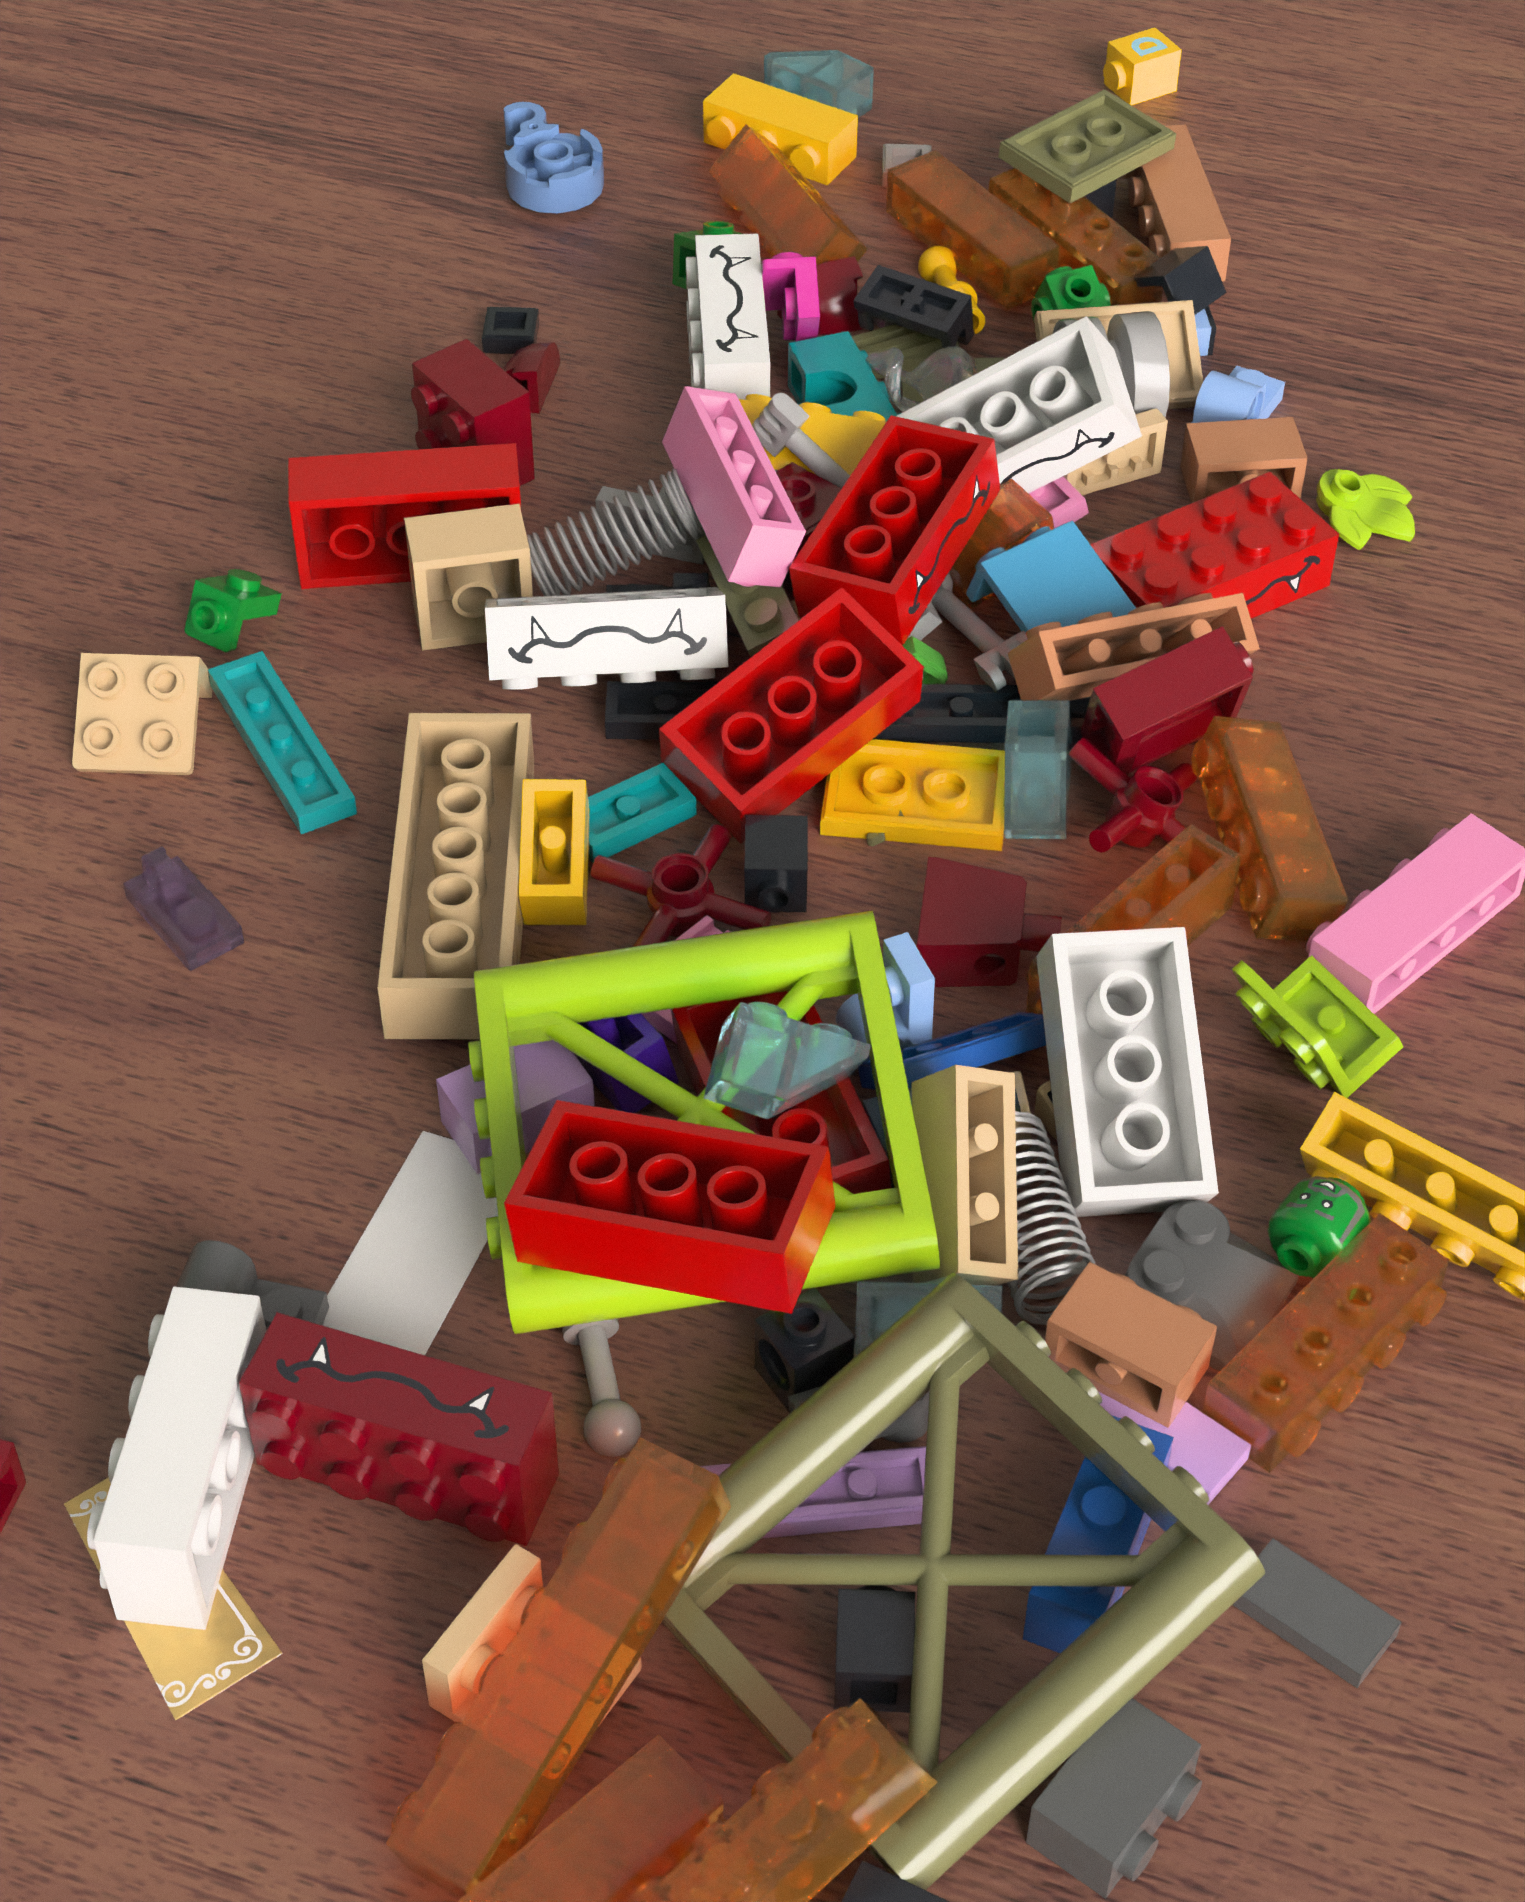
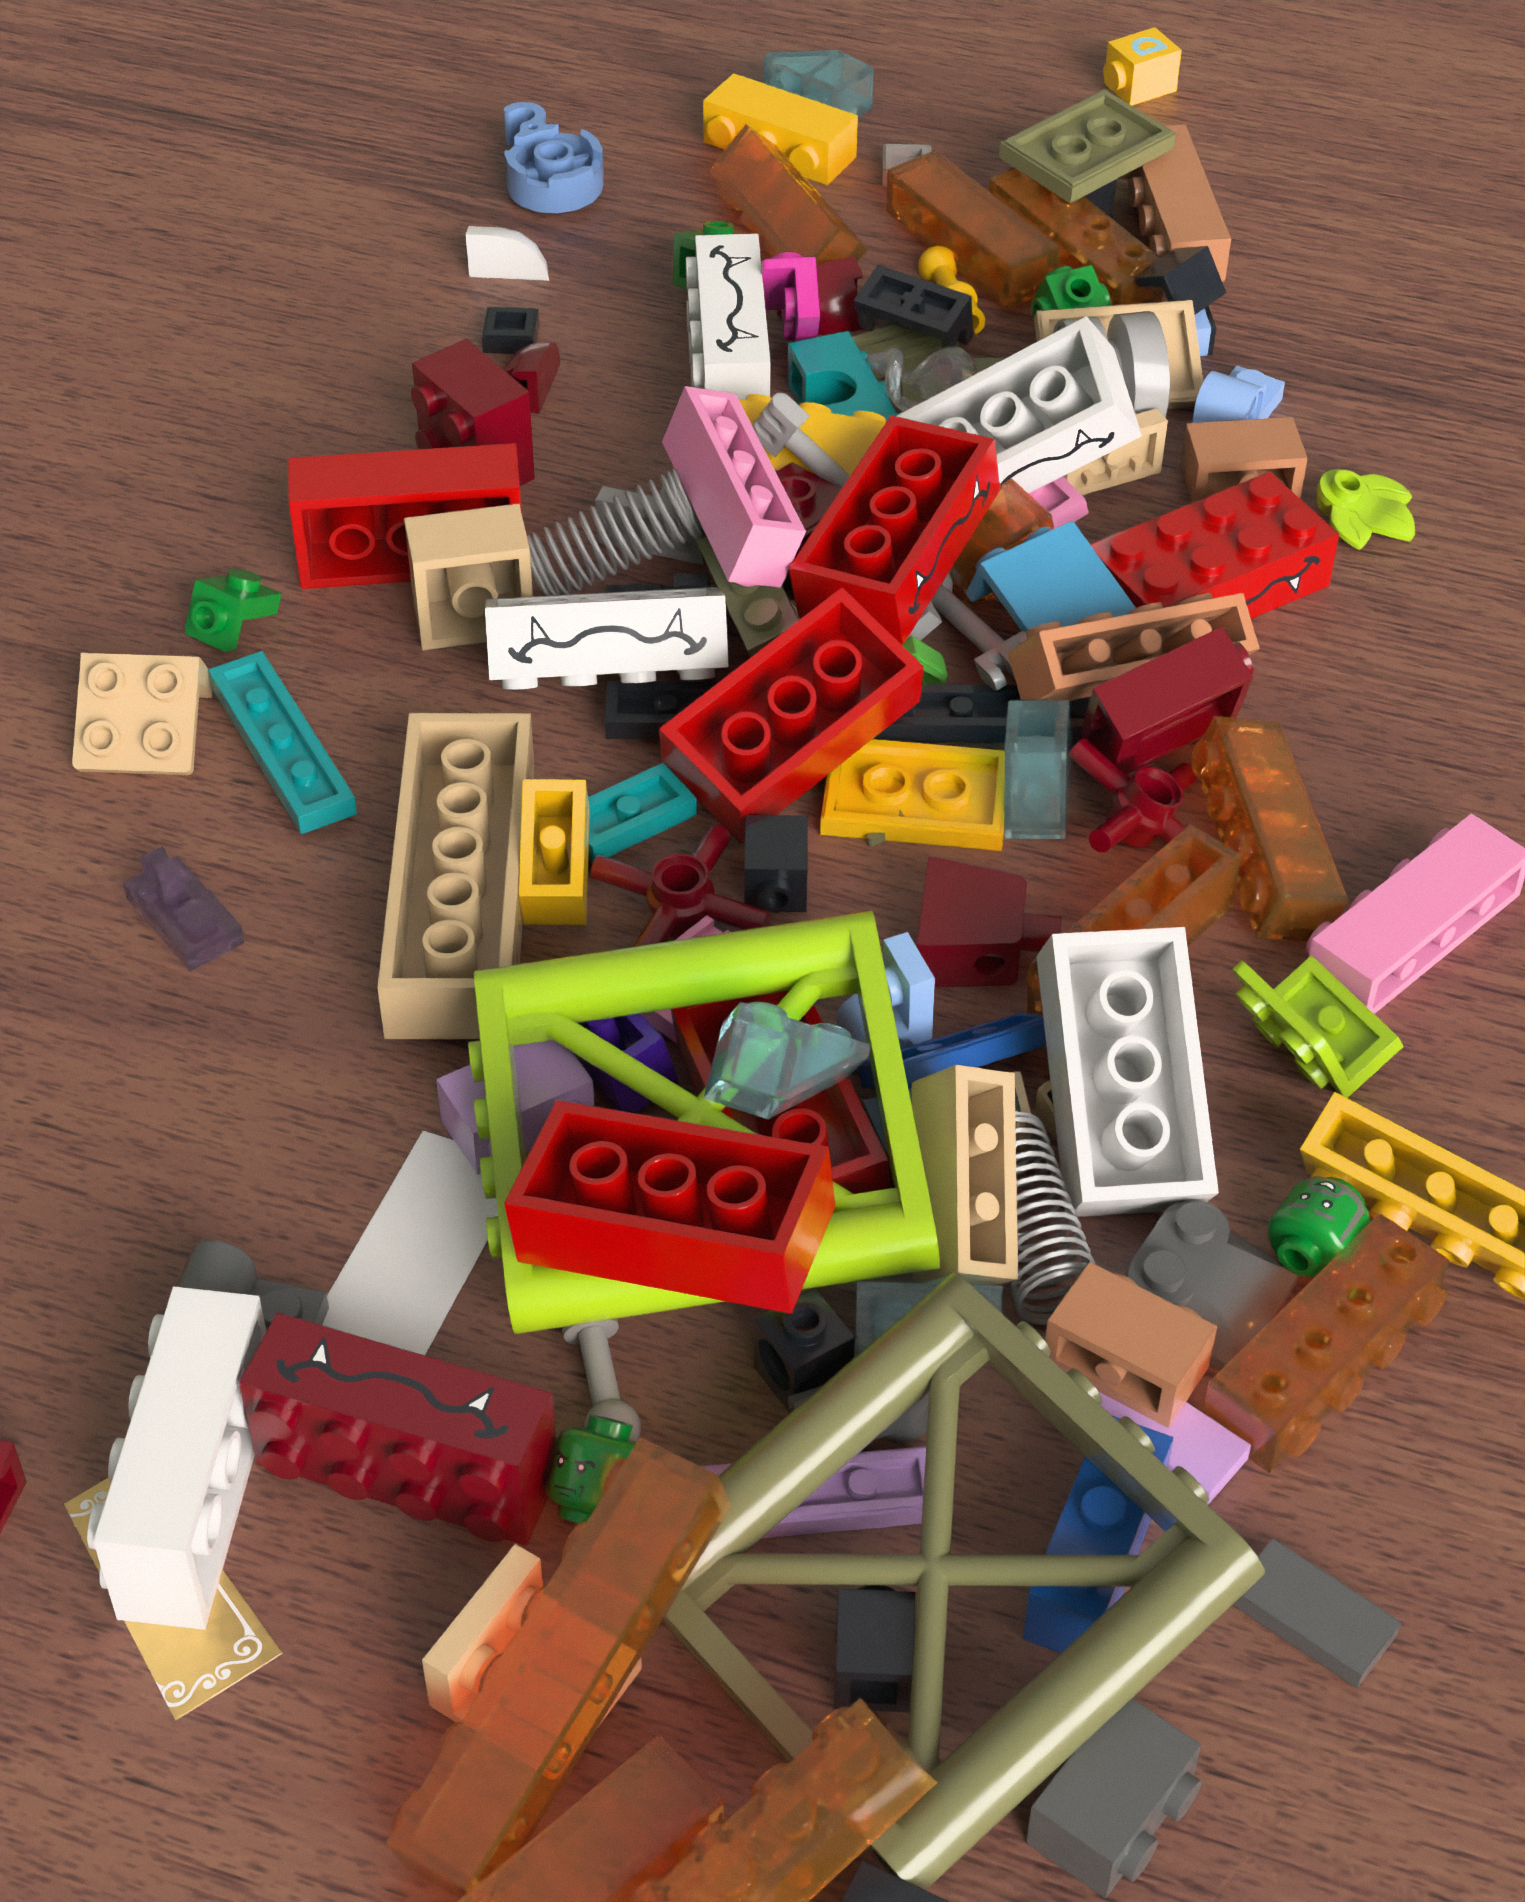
(504, 254): none -> white brick
(582, 1464): none -> green head

